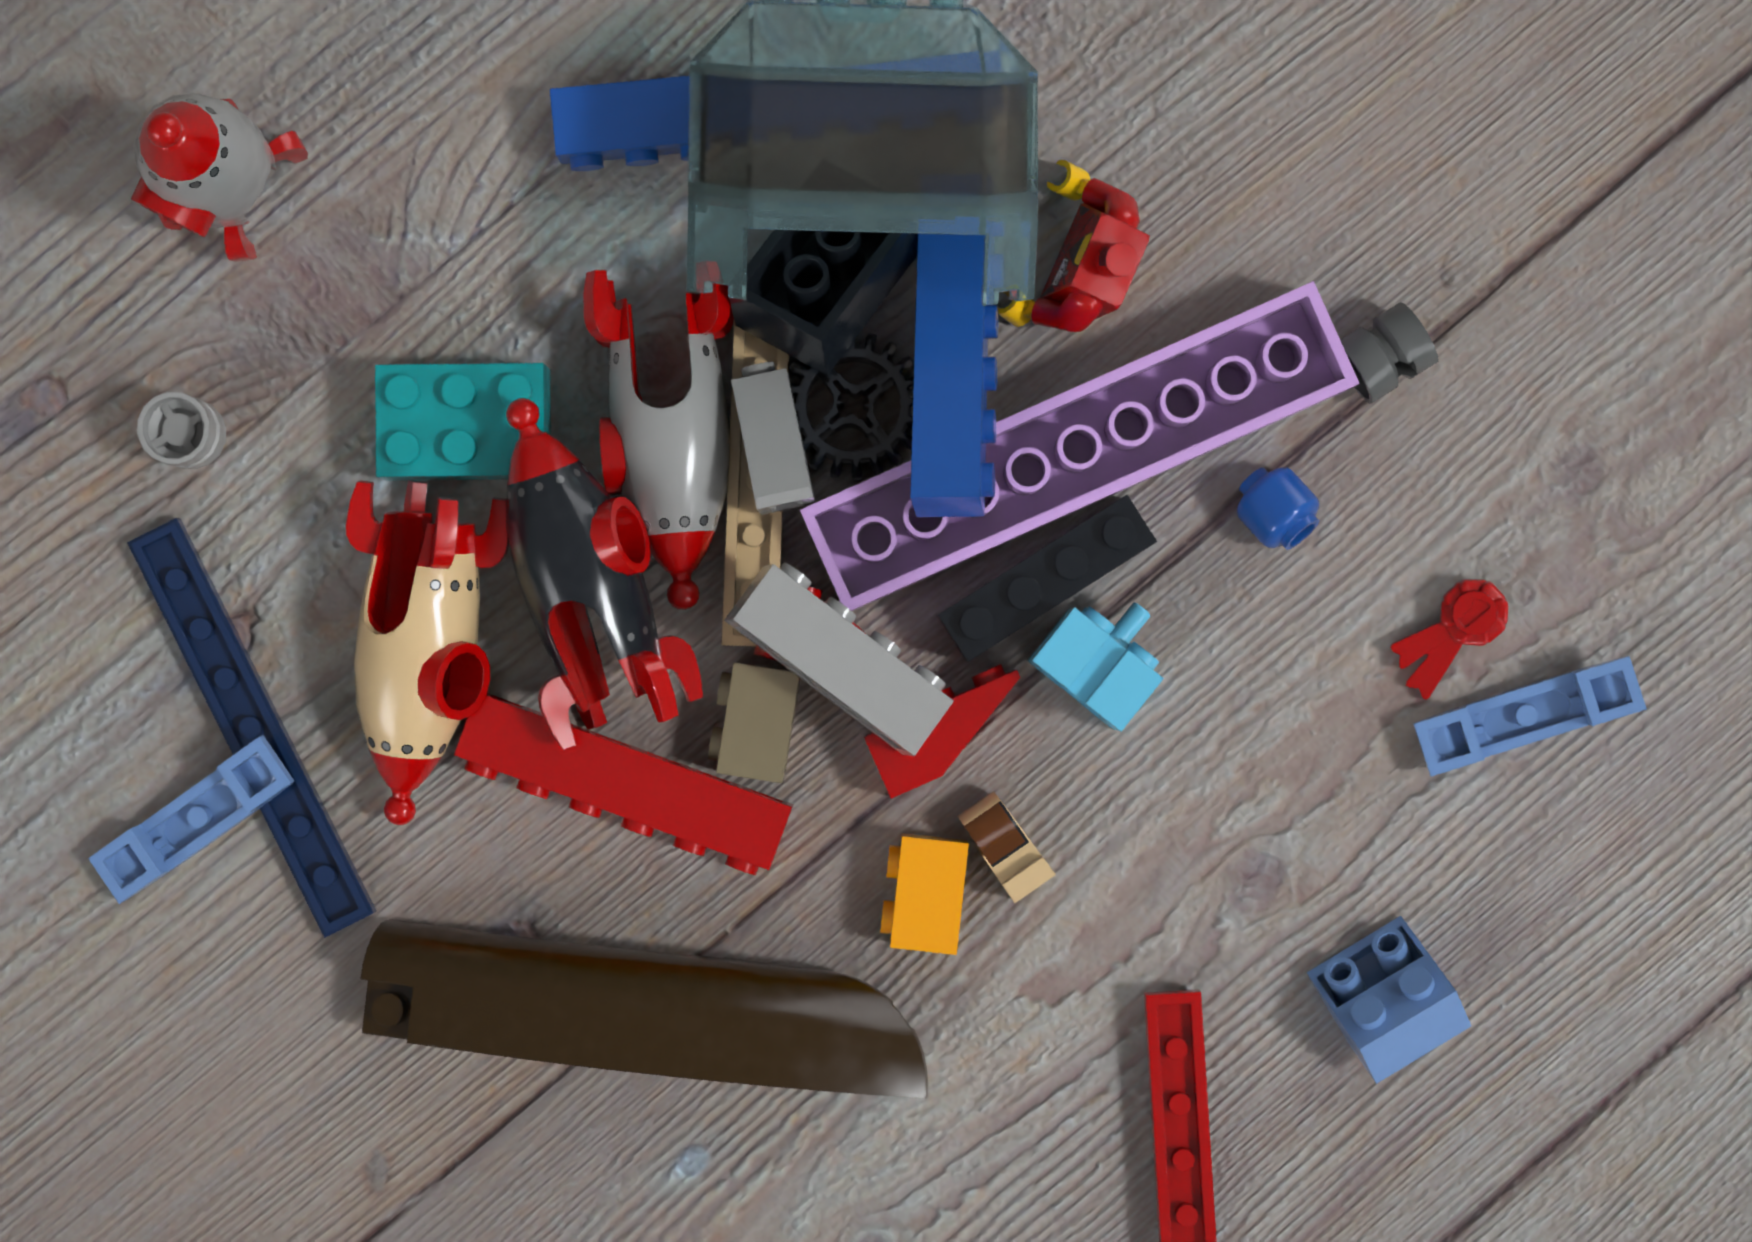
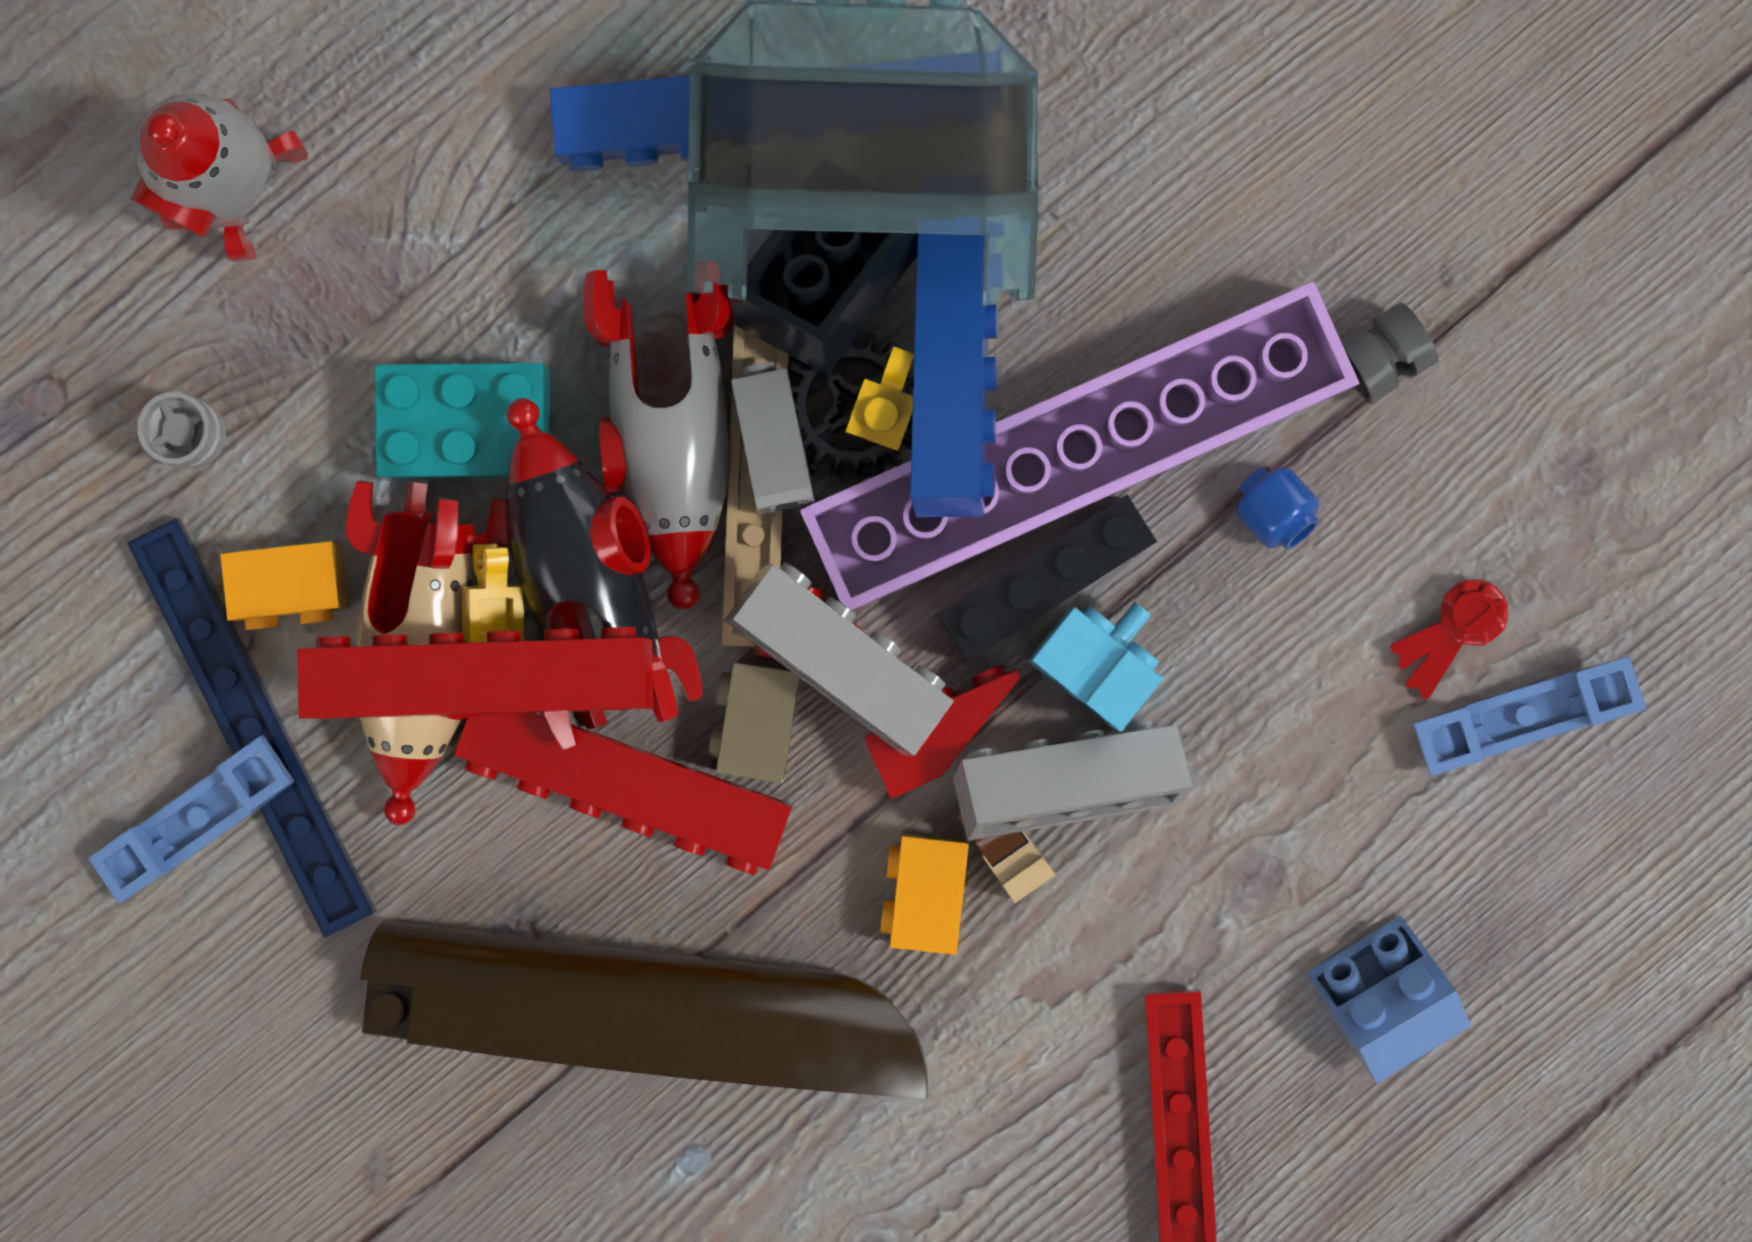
(284, 582): none -> light orange brick
(475, 677): none -> red brick
(493, 602): none -> yellow plate
(883, 409): none -> yellow plate
(1071, 780): none -> light grey brick
(1093, 261): red torso -> none

